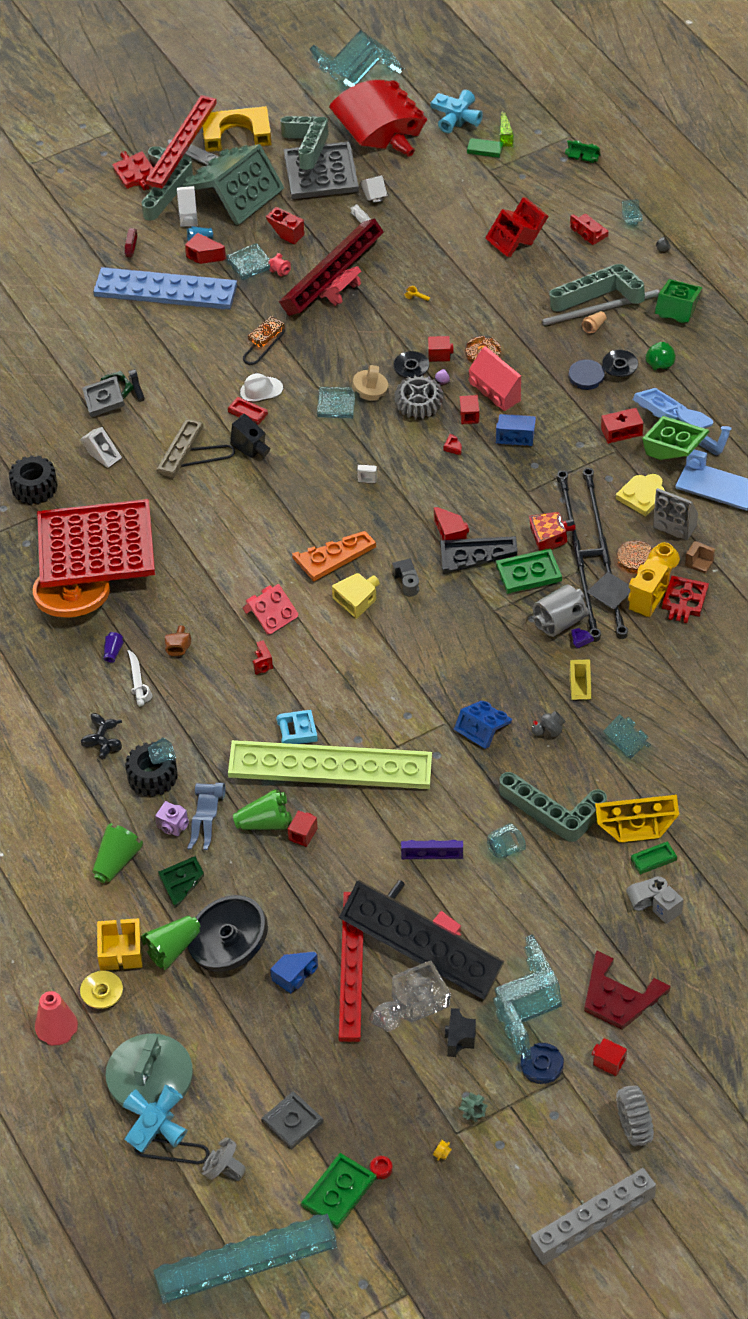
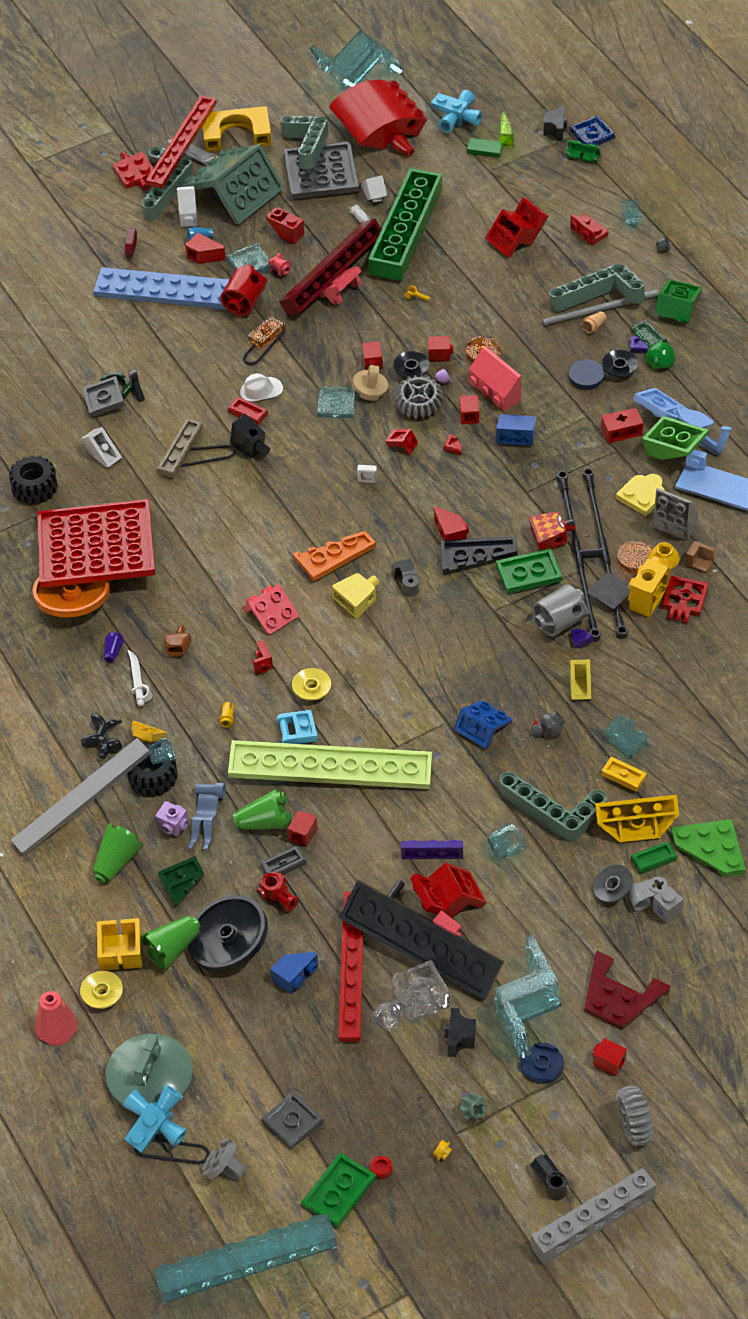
(80, 796): none -> light grey tile
(147, 733): none -> yellow wing
(226, 719): none -> yellow pin
(243, 290): none -> red cylinder
(277, 892): none -> red connector
(285, 865): none -> dark grey tile
(311, 684): none -> light yellow dish
(372, 354): none -> brick
(402, 438): none -> red bracket
(405, 224): none -> green brick
(447, 890): none -> red bracket
(549, 1176): none -> black piece
(555, 123): none -> brick
(592, 131): none -> clear blue tile
(610, 877): none -> dark grey dish
(623, 774): none -> yellow plate
(638, 346): none -> dark purple tile
(647, 333): none -> clear green tile
(711, 845): none -> bright green plate

